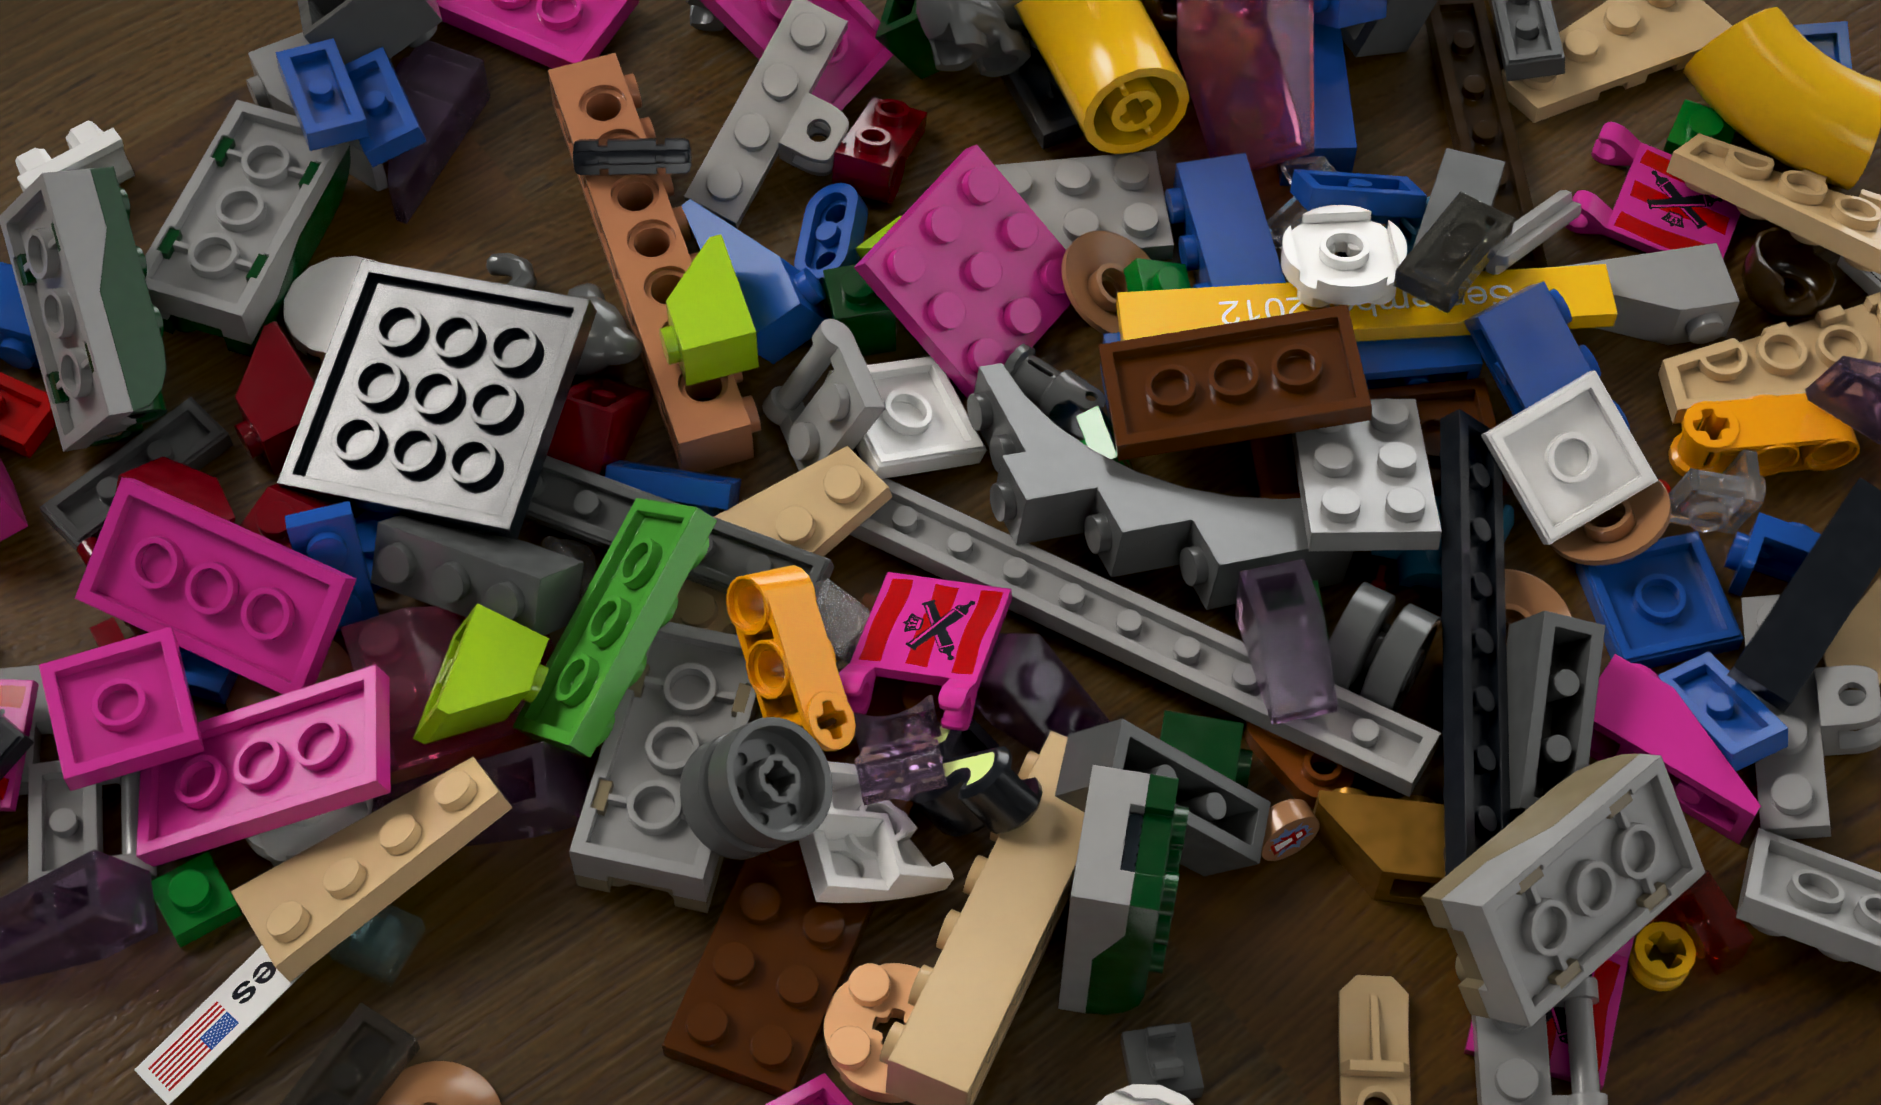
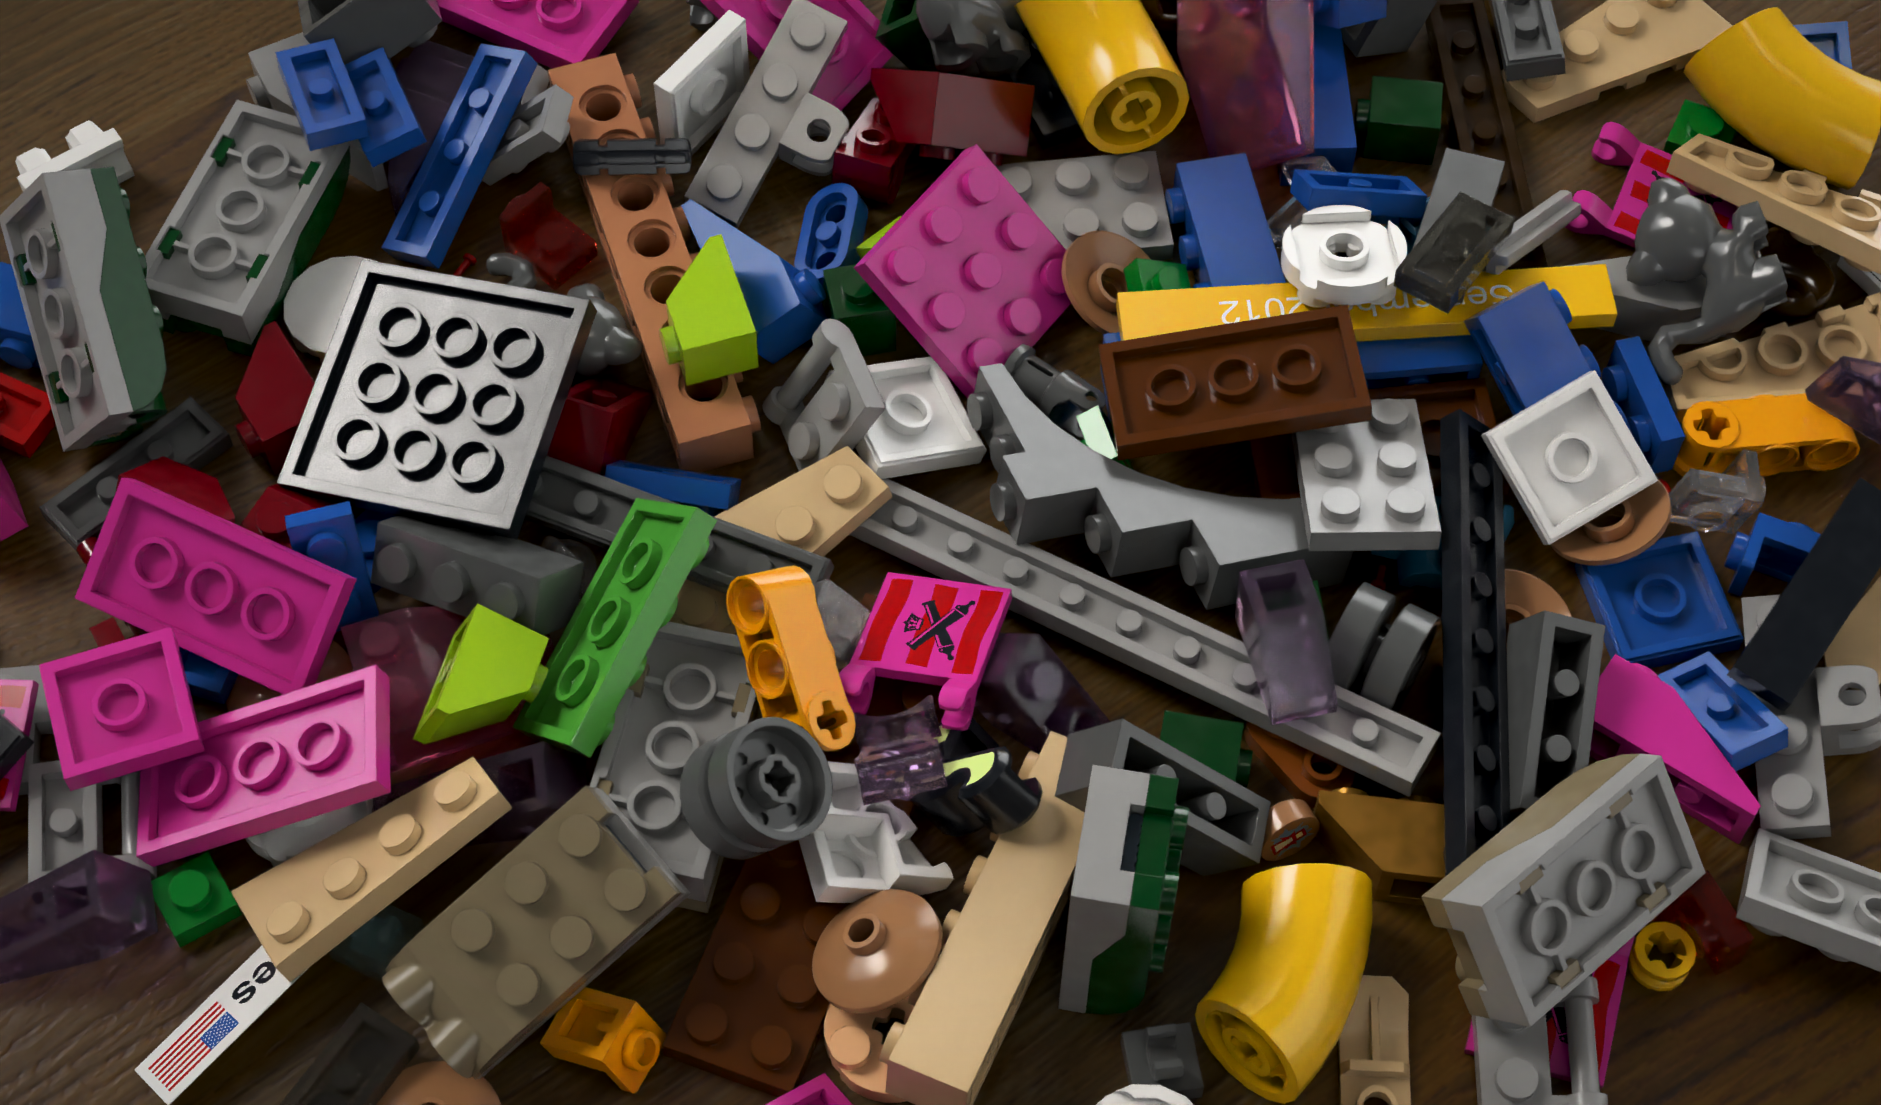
(459, 155): none -> blue plate
(468, 260): none -> red piece
(532, 933): none -> dark tan piece
(535, 128): none -> light grey plate
(545, 237): none -> clear red bracket
(606, 1036): none -> light orange bracket
(704, 83): none -> white tile
(877, 951): none -> medium nougat dish
(955, 112): none -> dark red slope
(1289, 976): none -> yellow brick
(1400, 120): none -> dark green brick
(1639, 393): none -> blue plate
(1684, 239): none -> dark grey animal

